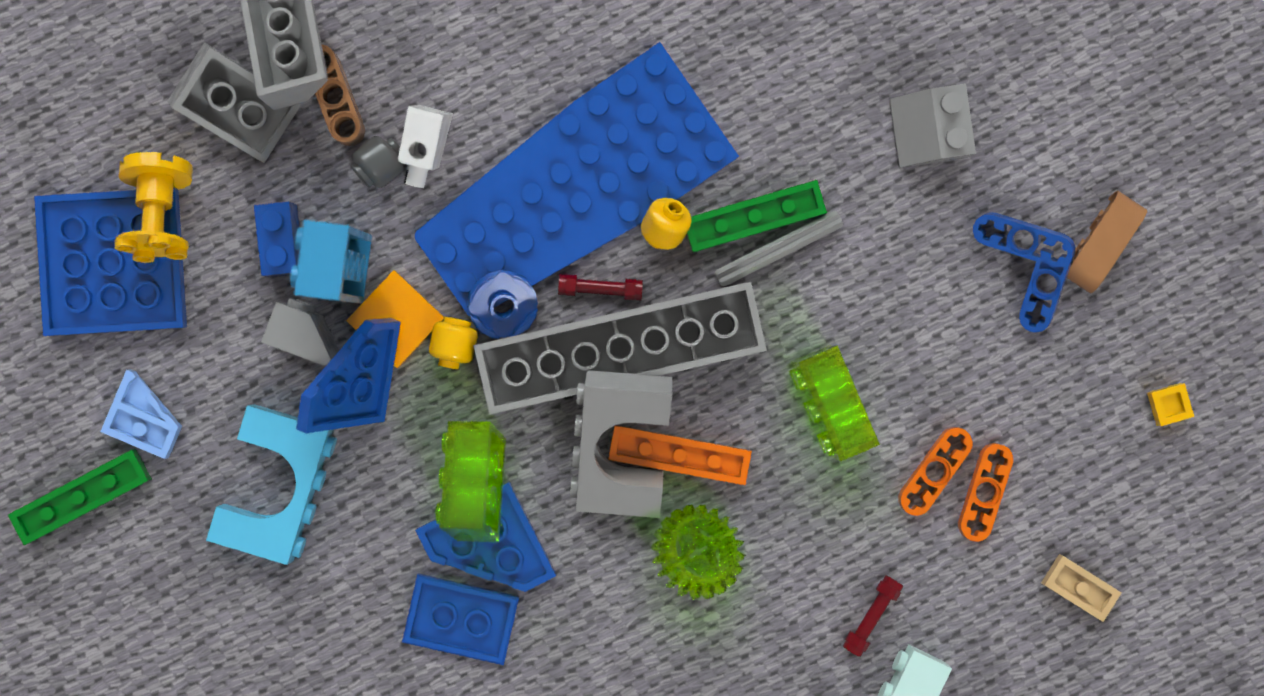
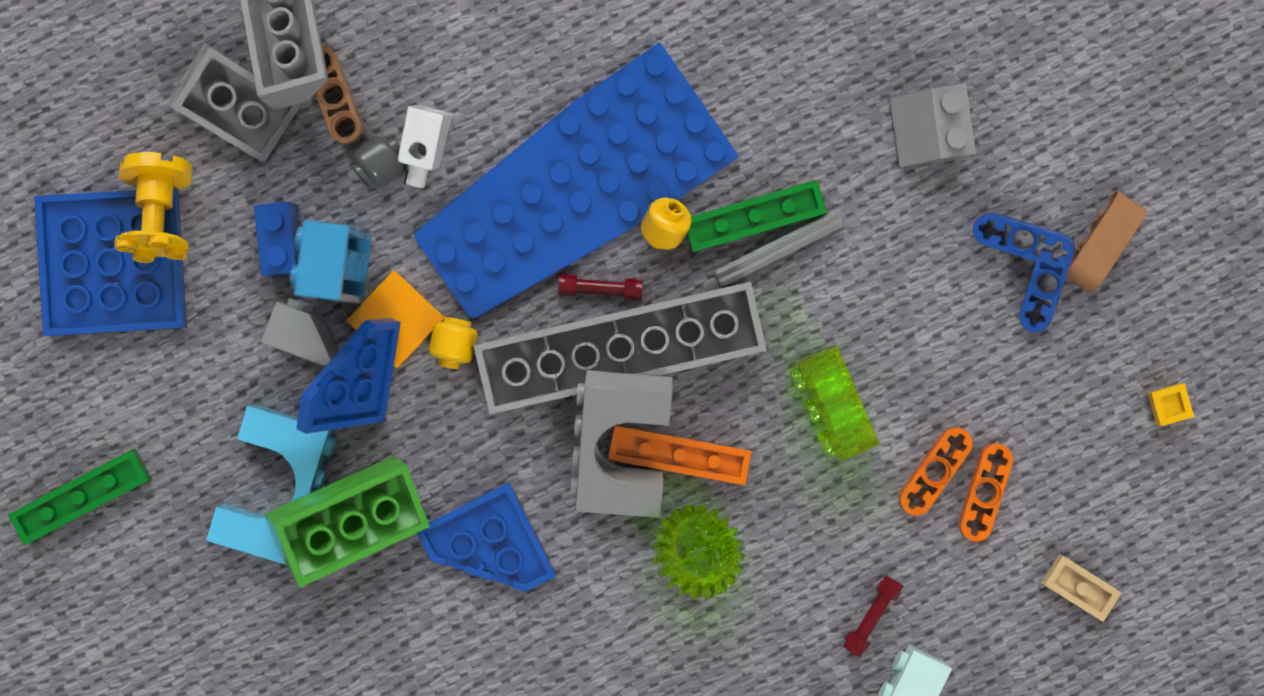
(141, 418): light blue wing -> none
(347, 520): none -> bright green slope
(460, 619): blue tile -> none
(471, 481): clear neon green brick -> none
(497, 286): blue tile -> none

